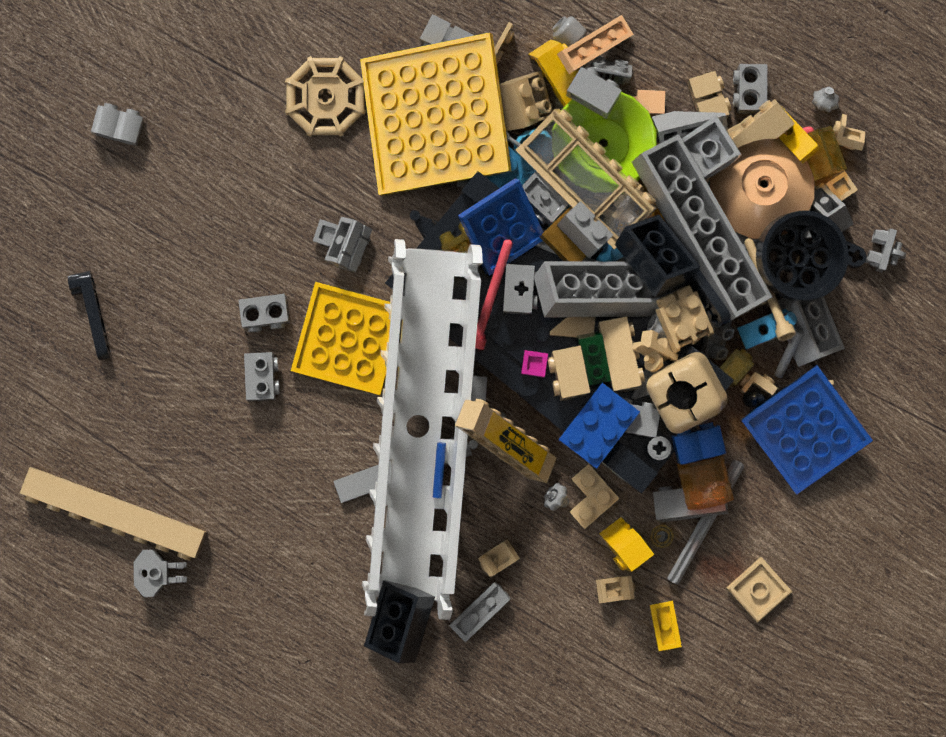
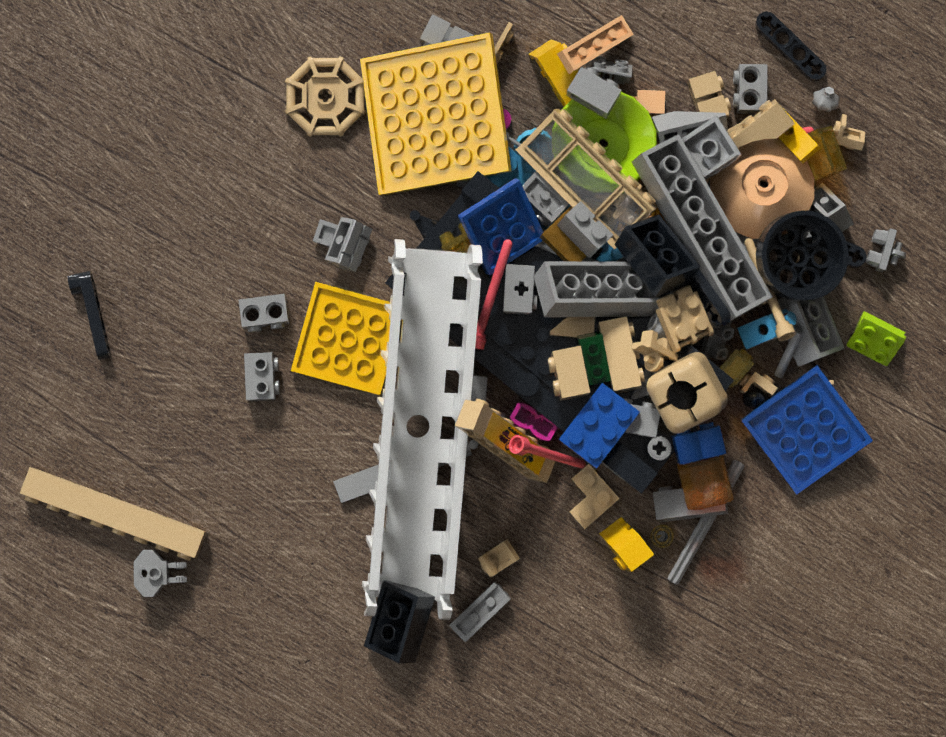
(117, 124): light grey brick -> none
(439, 470): blue piece -> none
(521, 446): none -> coral piece
(525, 101): tan slope -> none
(528, 419): none -> dark pink brick
(534, 363): dark pink tile -> none
(556, 497): light grey piece -> none
(568, 31): light grey head -> none
(615, 589): tan bracket -> none
(665, 625): yellow plate -> none
(759, 589): tan tile -> none
(793, 43): none -> black beam
(841, 186): tan plate -> none
(876, 339): none -> lime bracket

